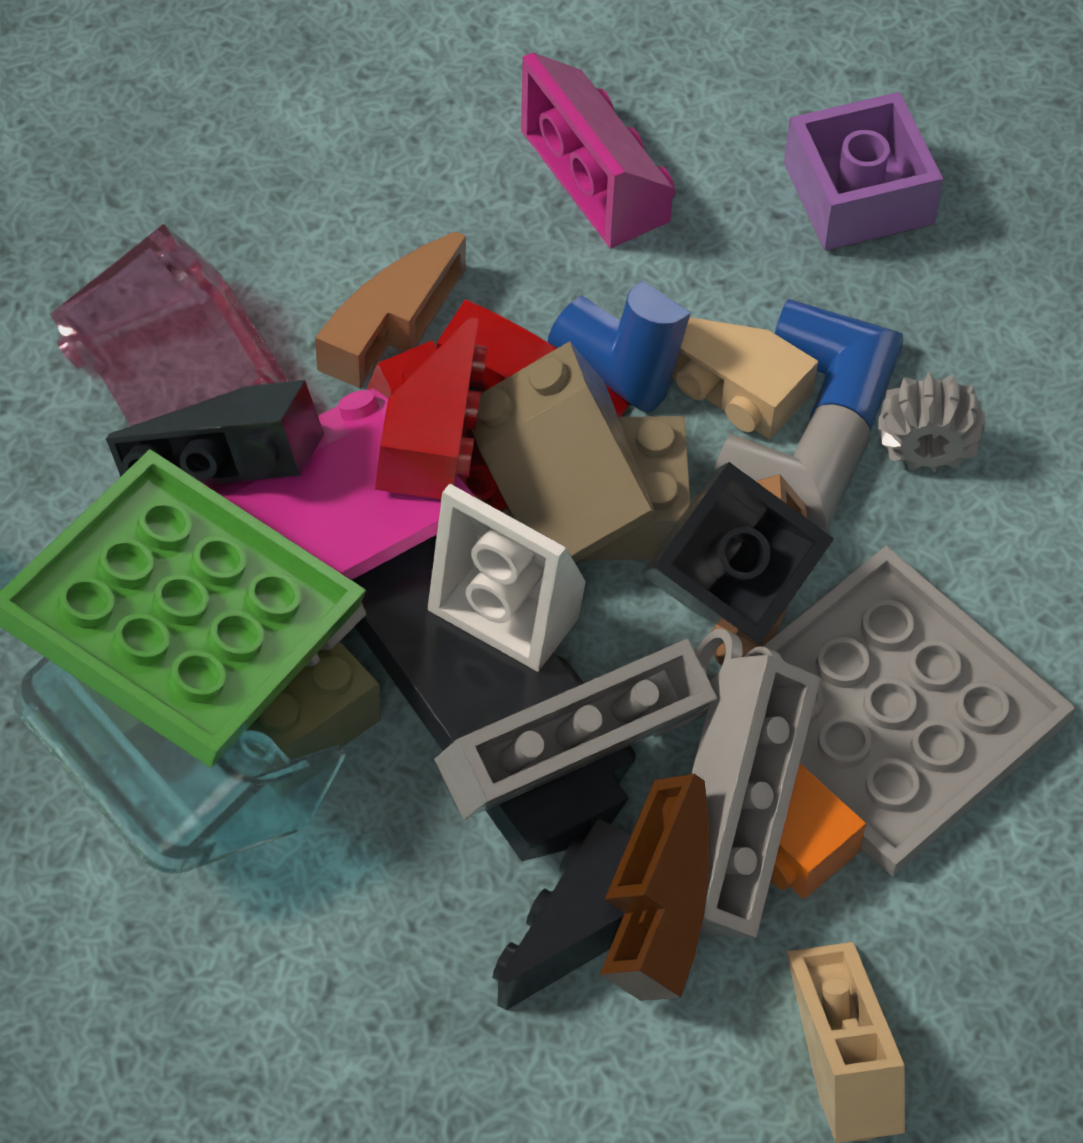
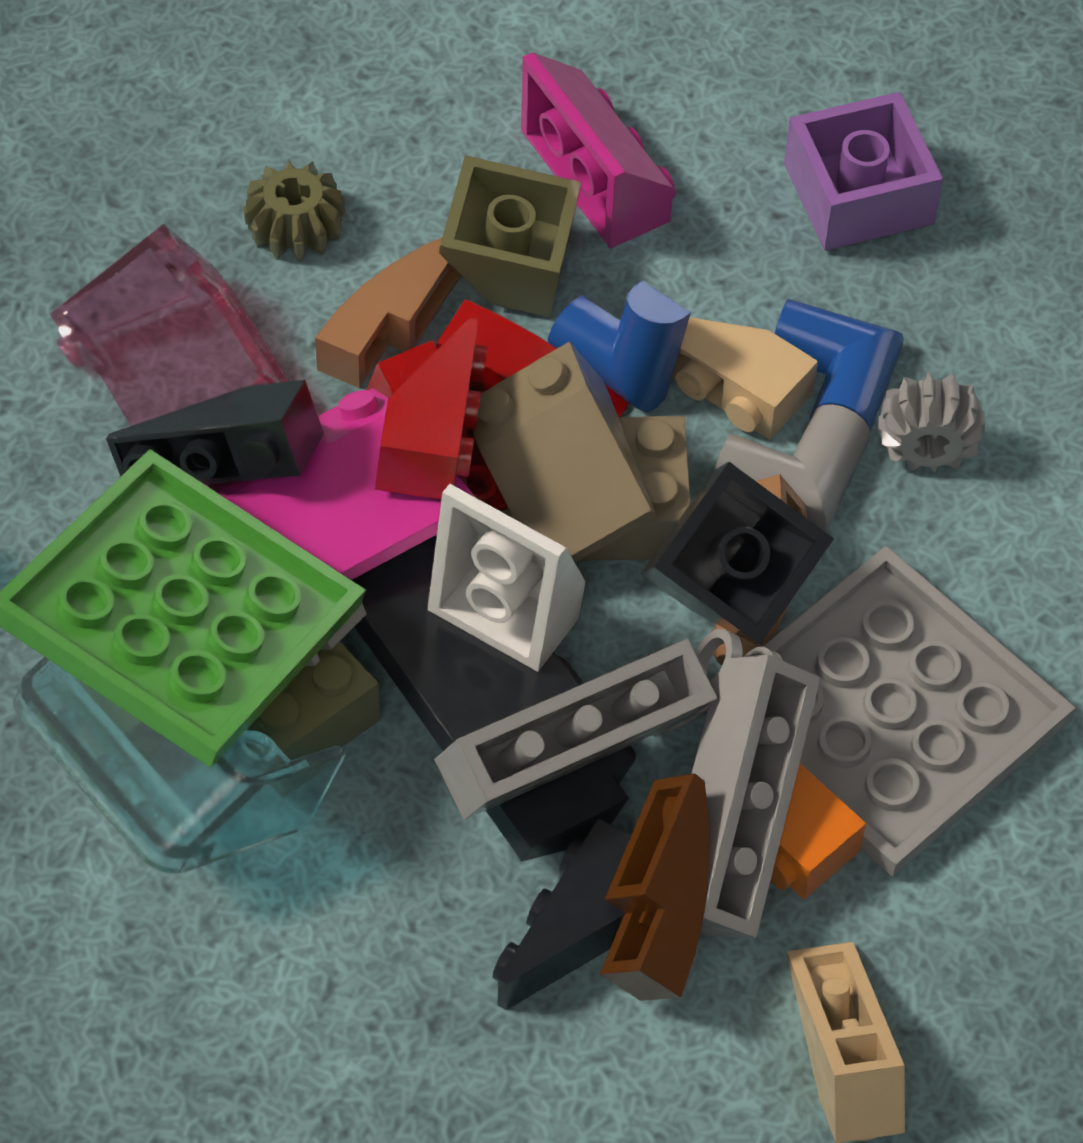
(294, 209): none -> olive gear
(510, 232): none -> olive slope

